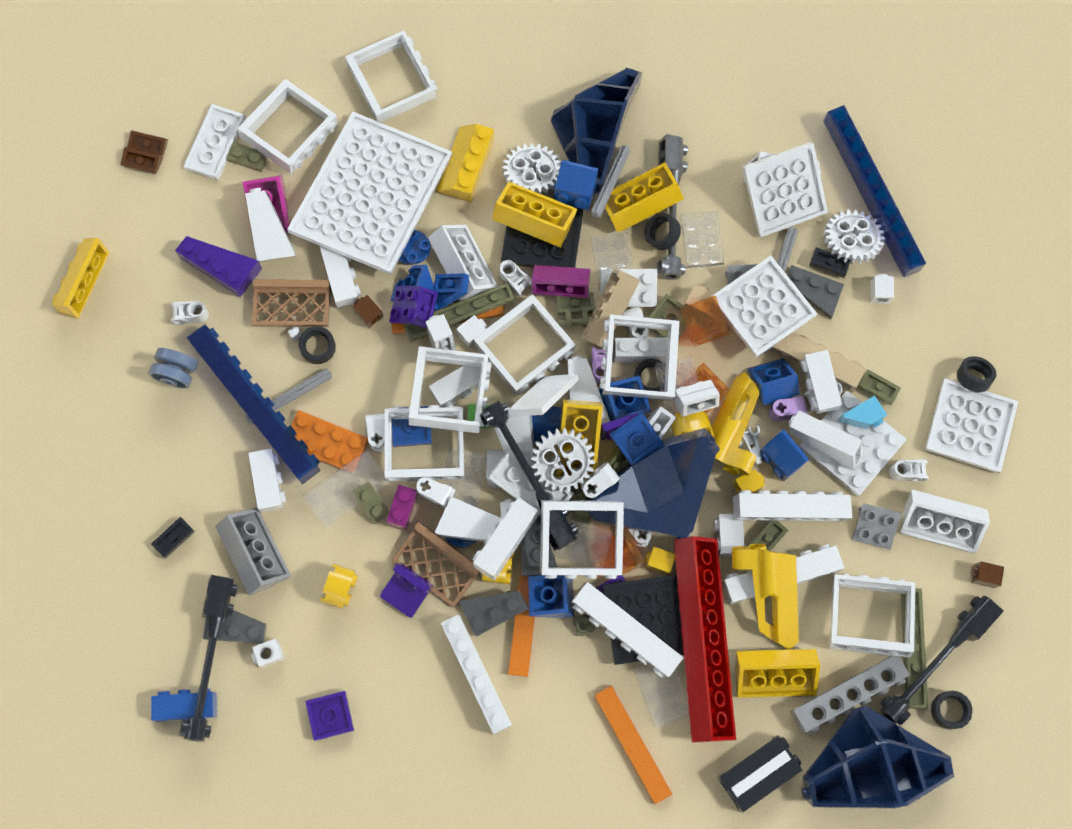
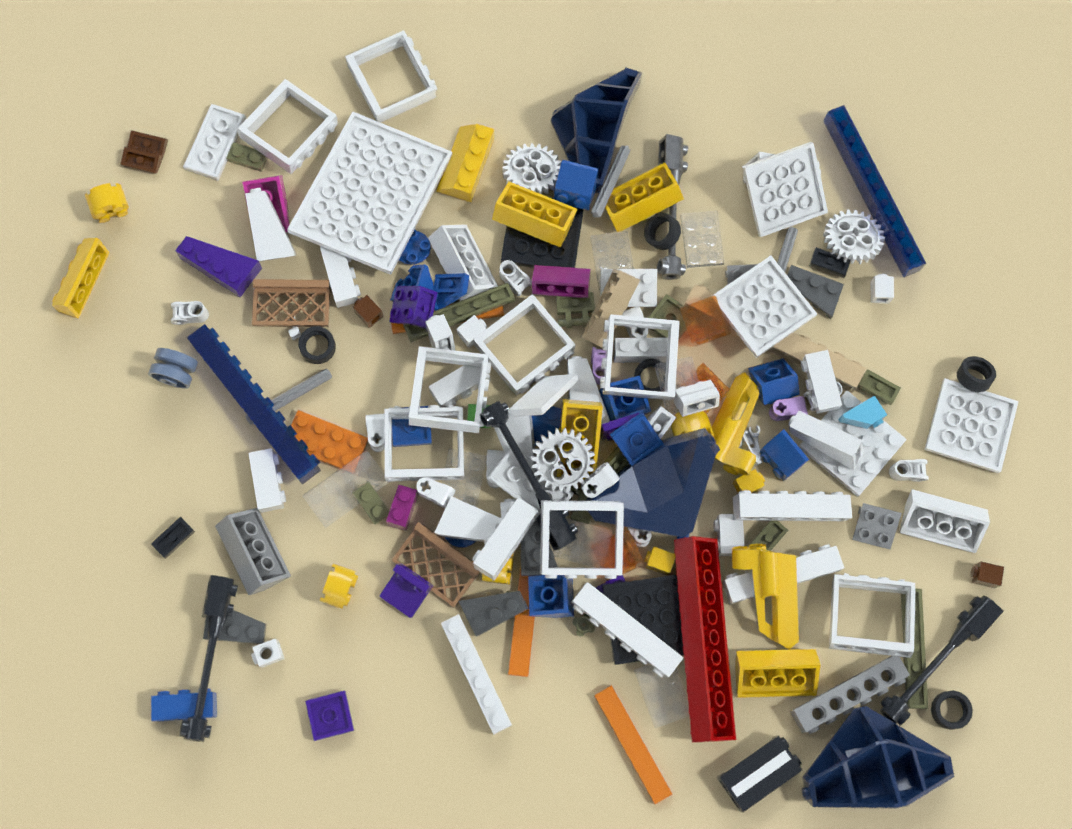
(107, 202): none -> yellow brick

